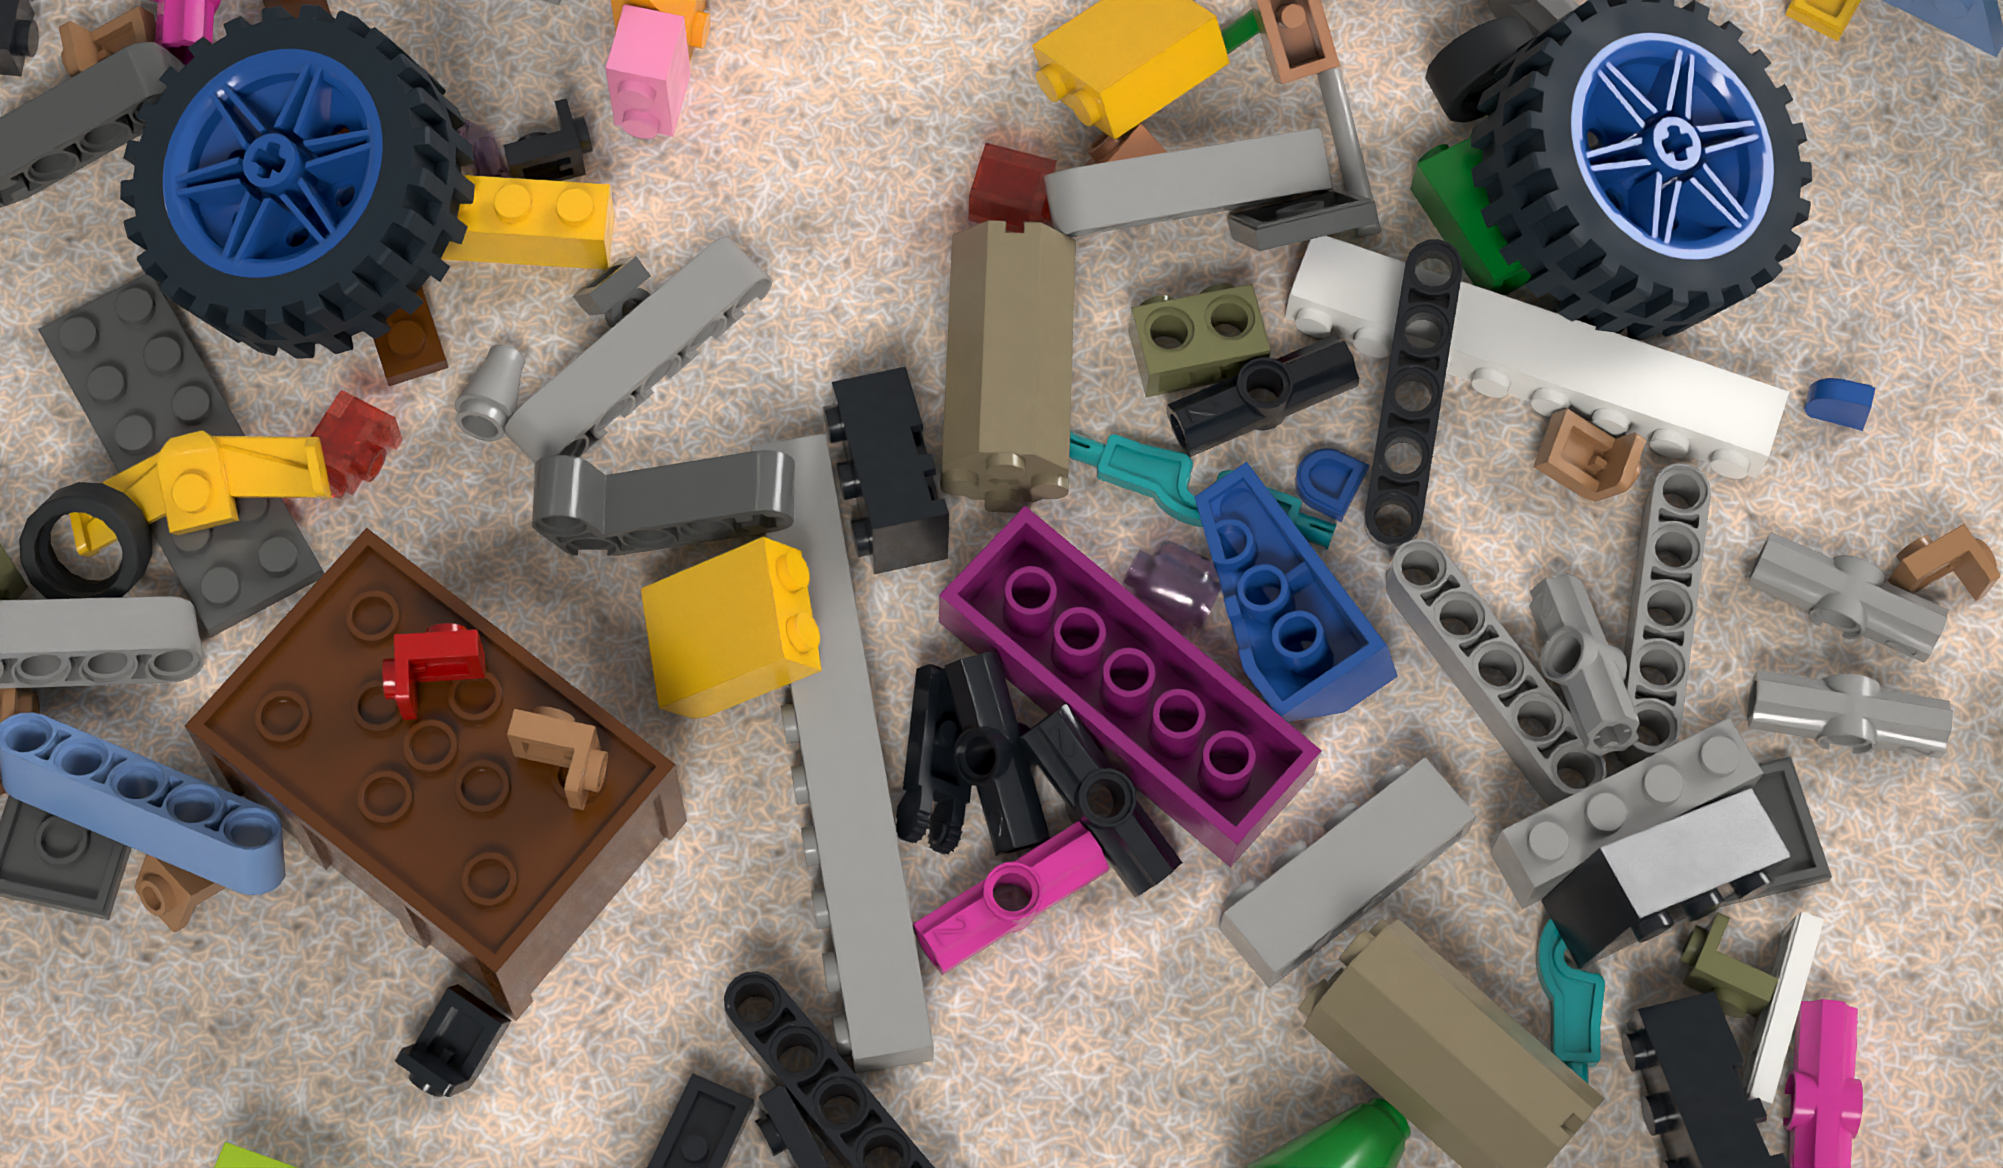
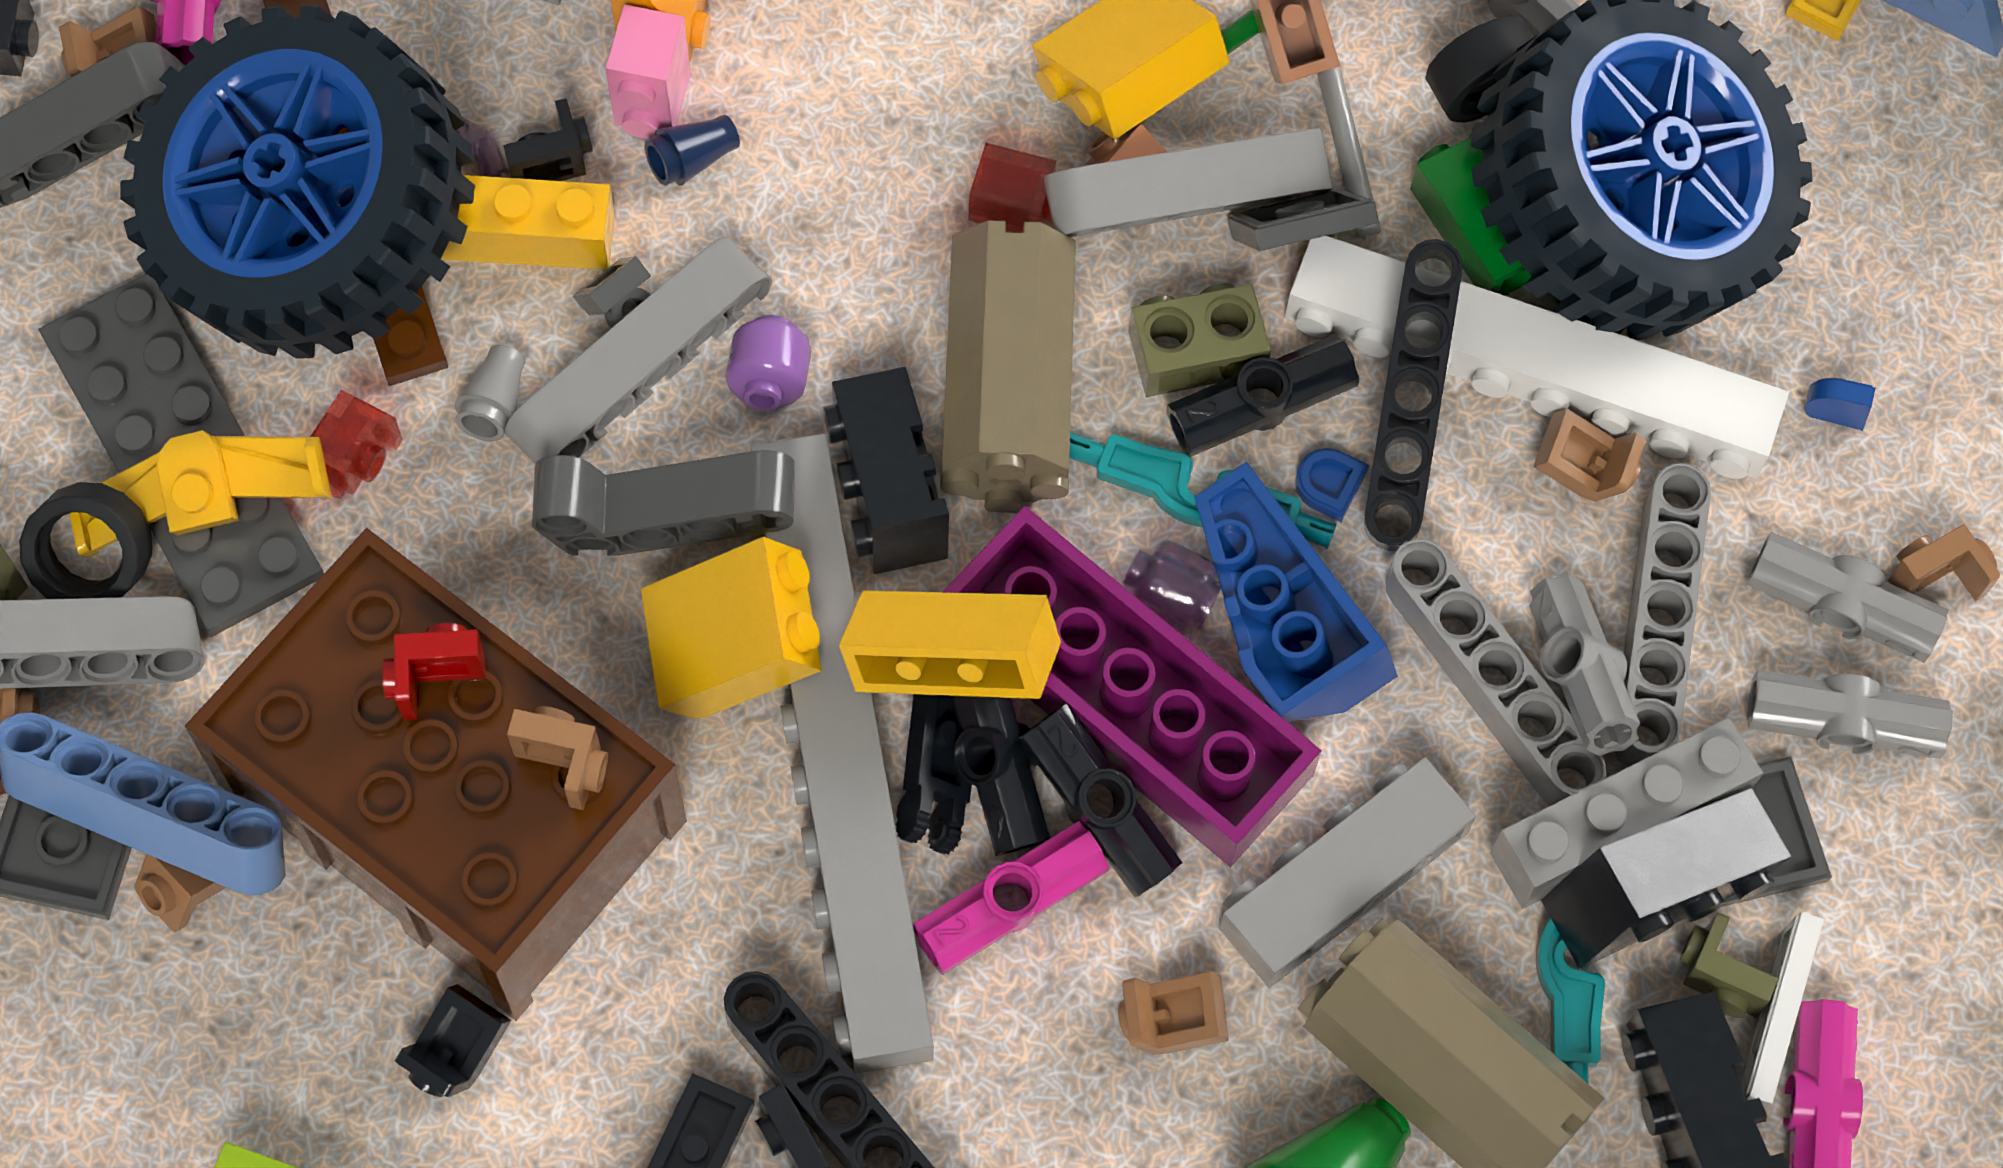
(689, 148): none -> dark blue cone
(769, 361): none -> medium lavender head
(950, 644): none -> yellow brick
(1174, 1013): none -> medium nougat bracket

